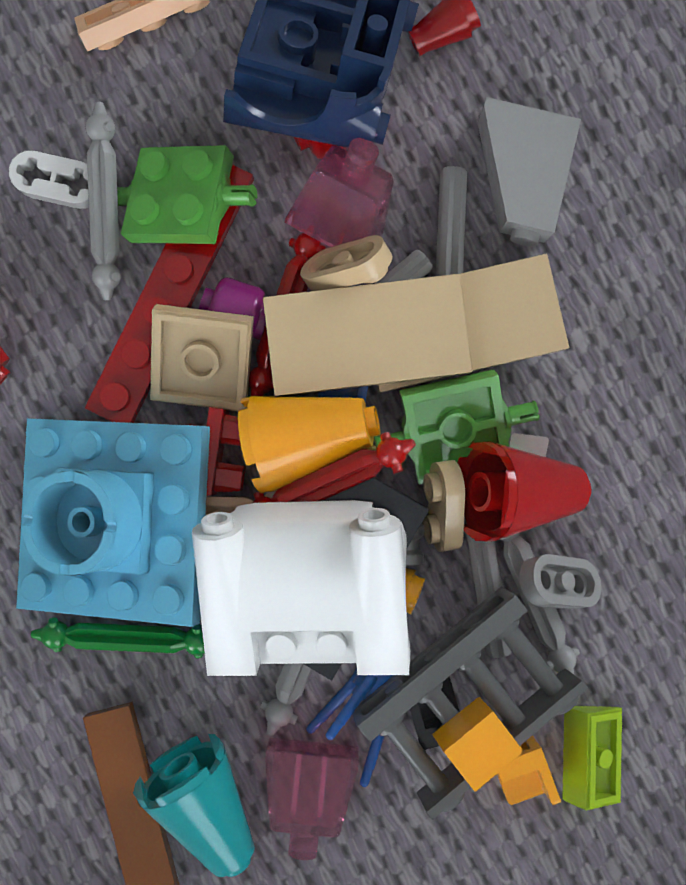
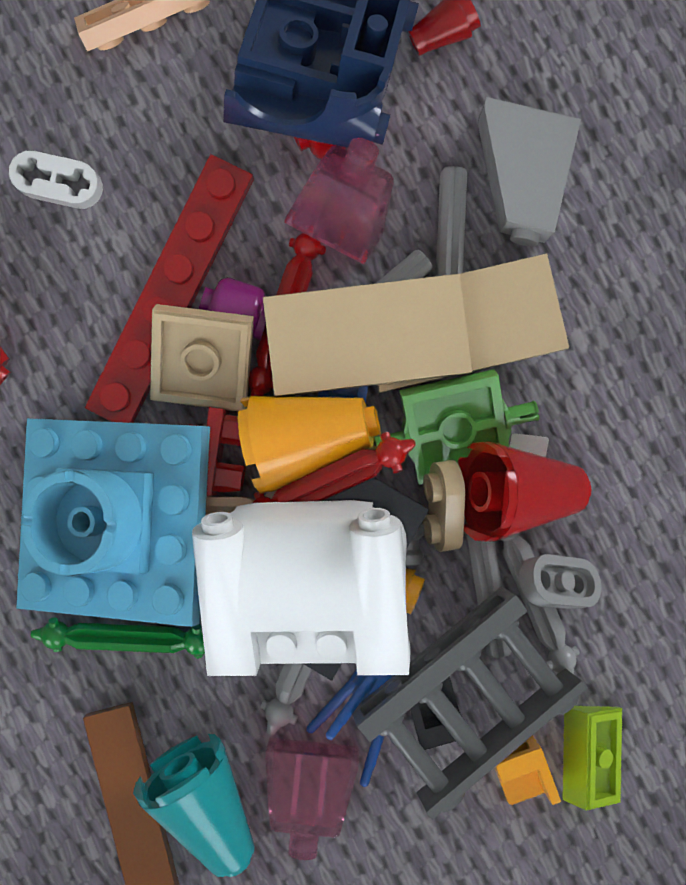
(103, 200): light grey wheel -> none
(181, 195): bright green plate -> none
(348, 264): tan plate -> none
(477, 743): light orange panel -> none

